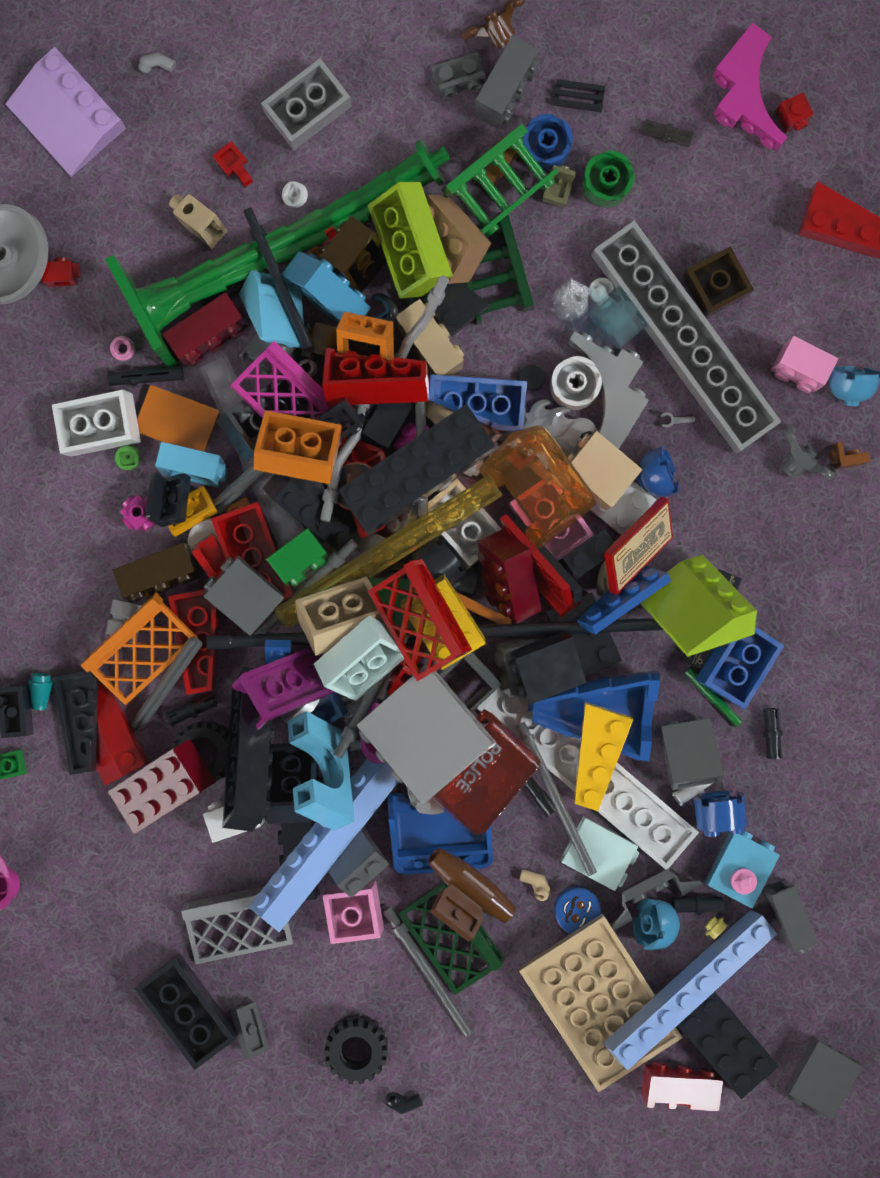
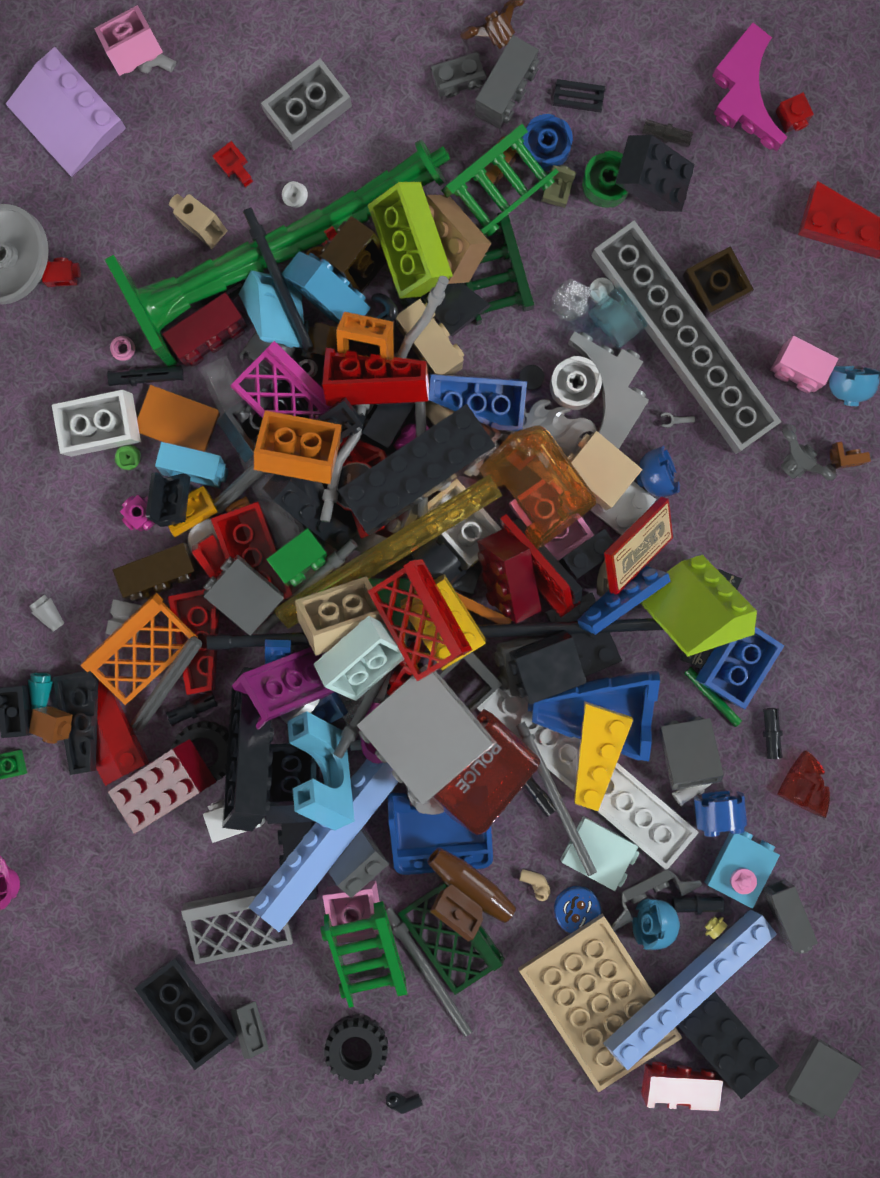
(47, 613): none -> light grey cone
(50, 724): none -> dark orange brick
(128, 40): none -> bright pink brick
(383, 940): none -> green fence
(654, 173): none -> black brick
(805, 786): none -> clear red brick

